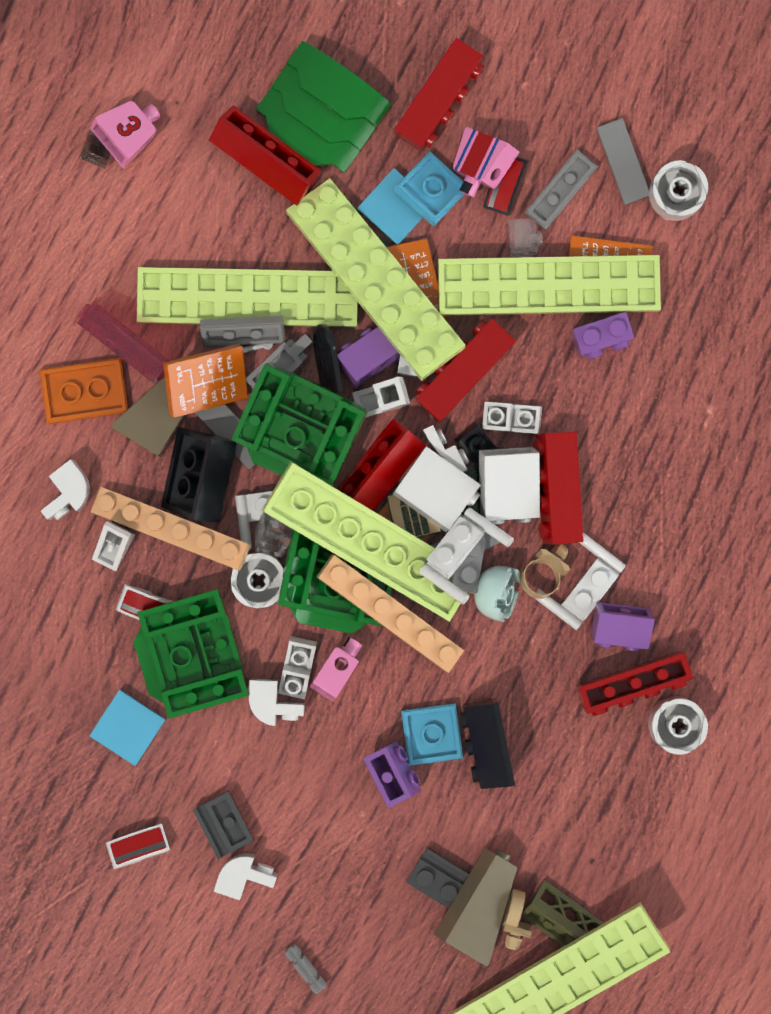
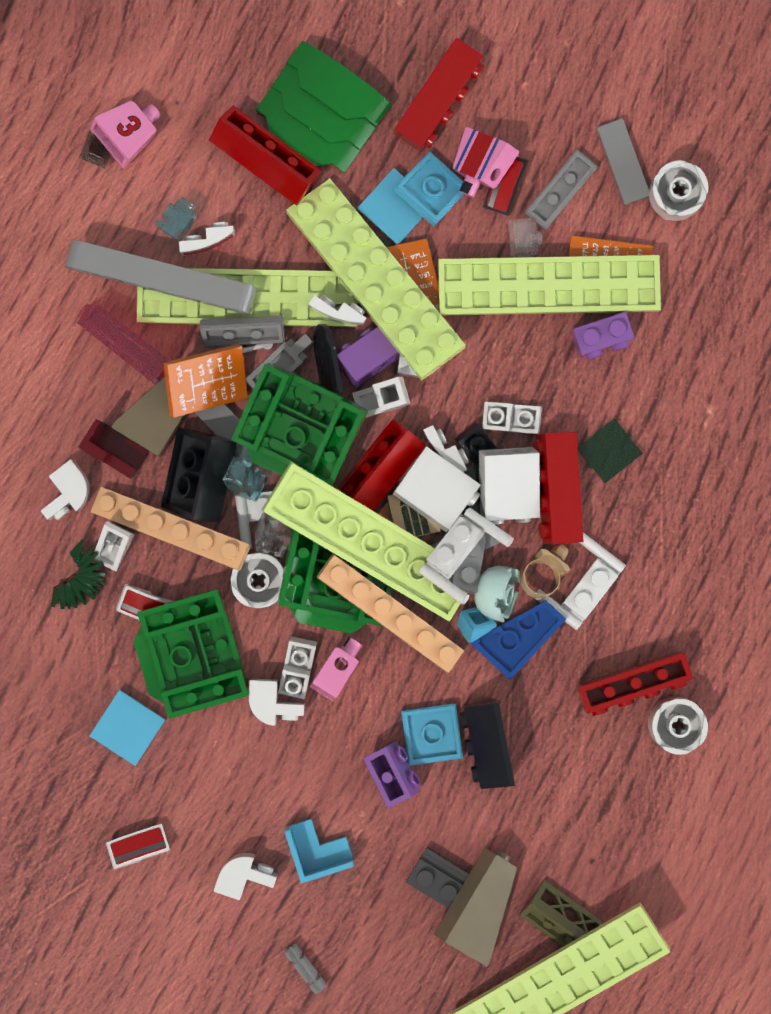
(81, 581): none -> dark green hair
(84, 391): orange tile -> none
(113, 448): none -> dark red panel
(160, 277): none -> light grey beam
(177, 219): none -> clear light blue brick
(215, 236): none -> white slope
(223, 824): dark grey plate -> none
(244, 479): none -> clear light blue brick
(316, 859): none -> medium azure panel
(346, 314): none -> white slope
(465, 370): red brick -> none
(474, 624): none -> medium azure slope
(511, 920): tan piece -> none
(520, 638): none -> blue wing
(609, 450): none -> clear green piece
(622, 626): medium lavender brick -> none

